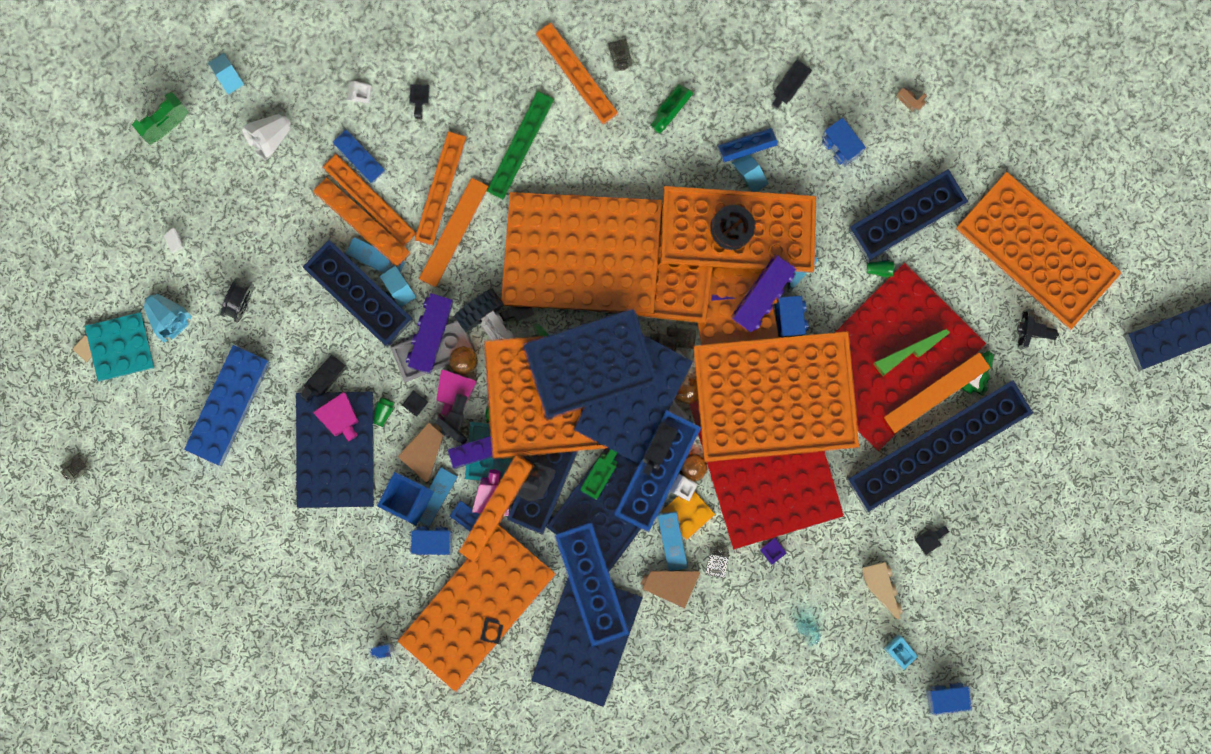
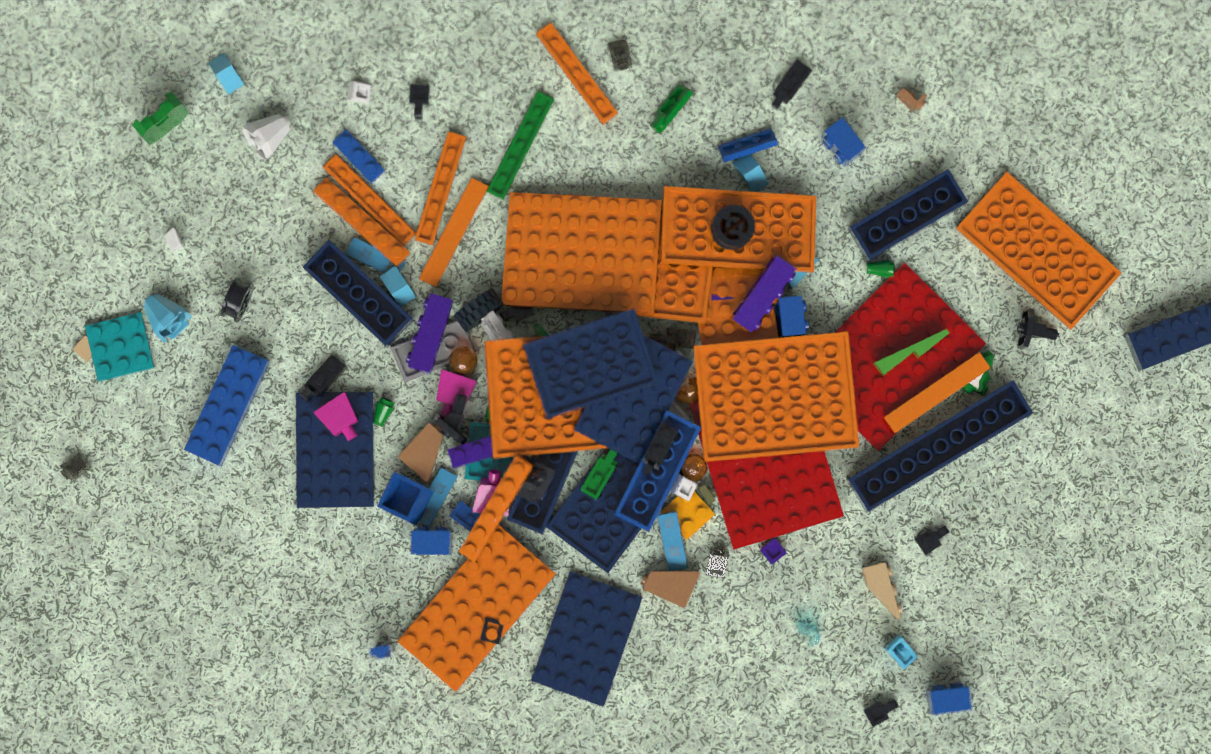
(415, 403): black tile -> none
(591, 584): blue brick -> none
(708, 494): none -> olive plate
(878, 713): none -> black plate

